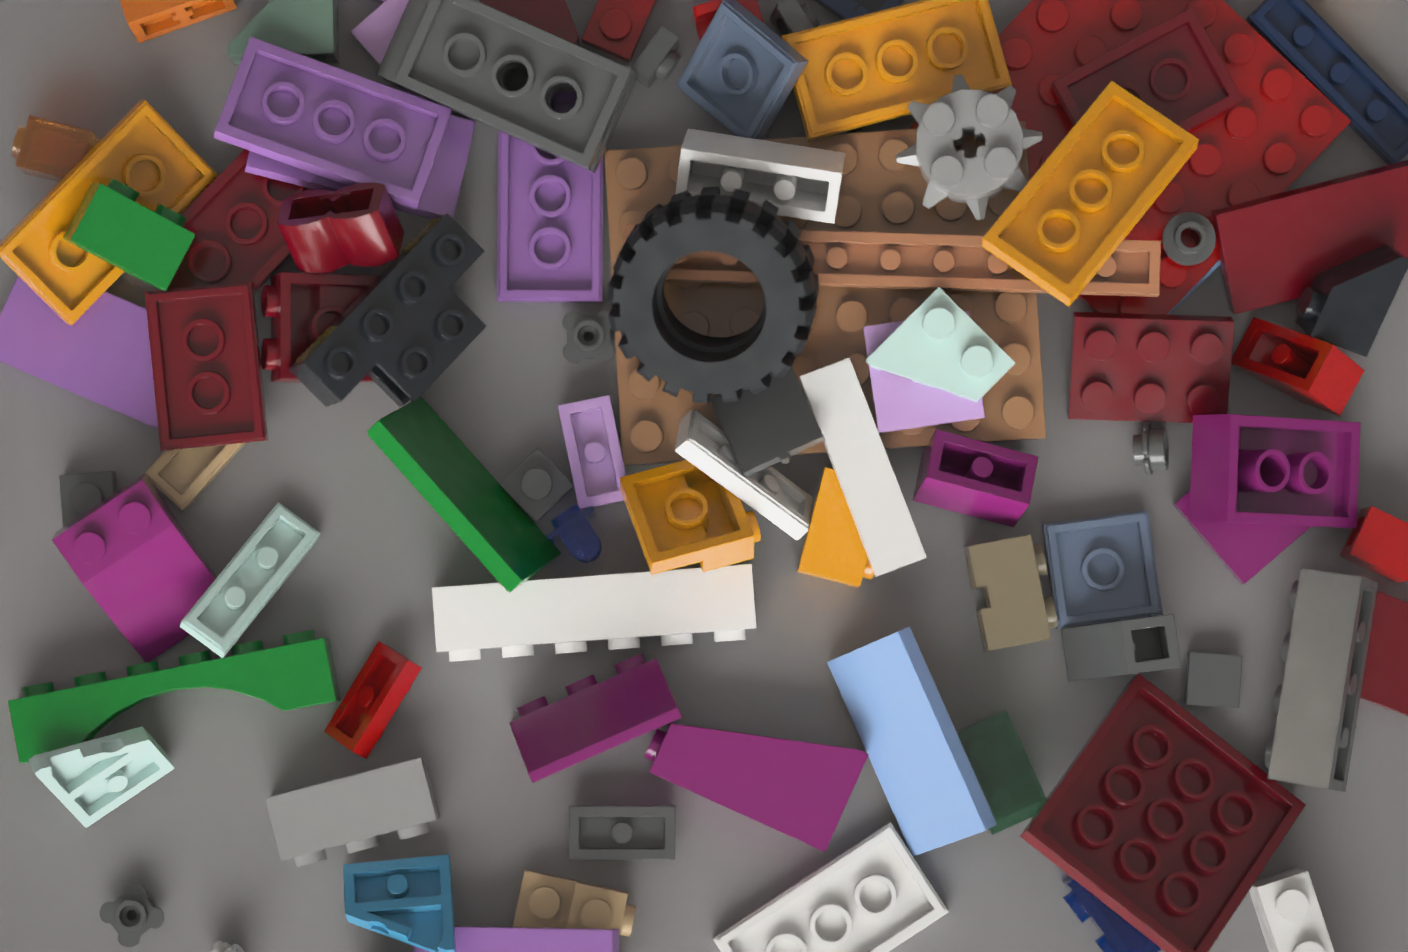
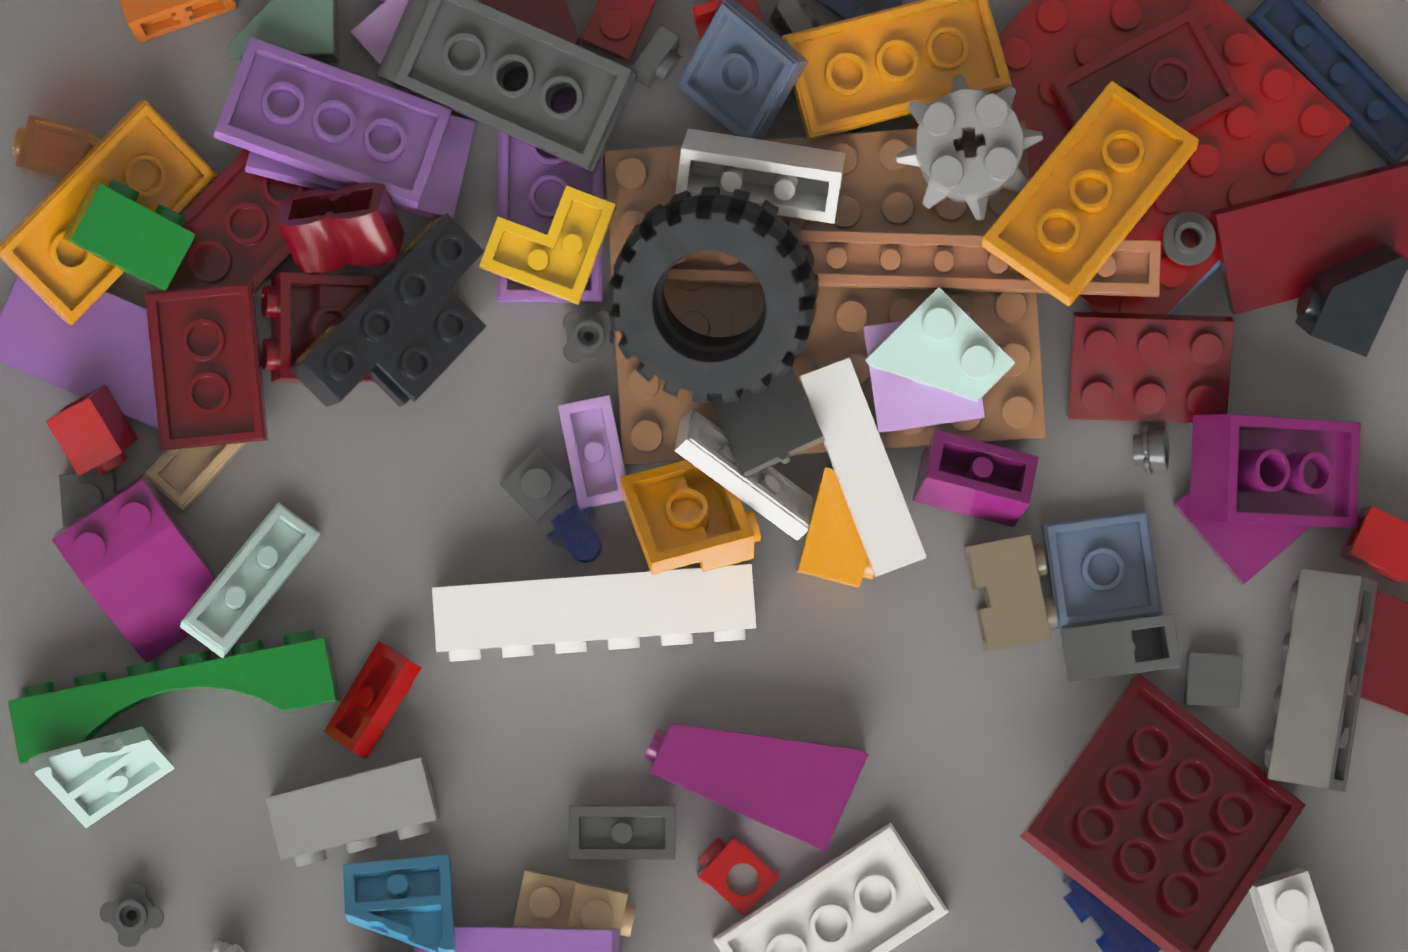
(93, 432): none -> red brick
(463, 493): green tile -> none
(555, 261): none -> yellow plate
(593, 717): magenta slope -> none
(718, 861): none -> red bracket
(911, 742): light blue tile -> none
(1002, 770): clear green brick -> none
(1298, 365): red slope -> none

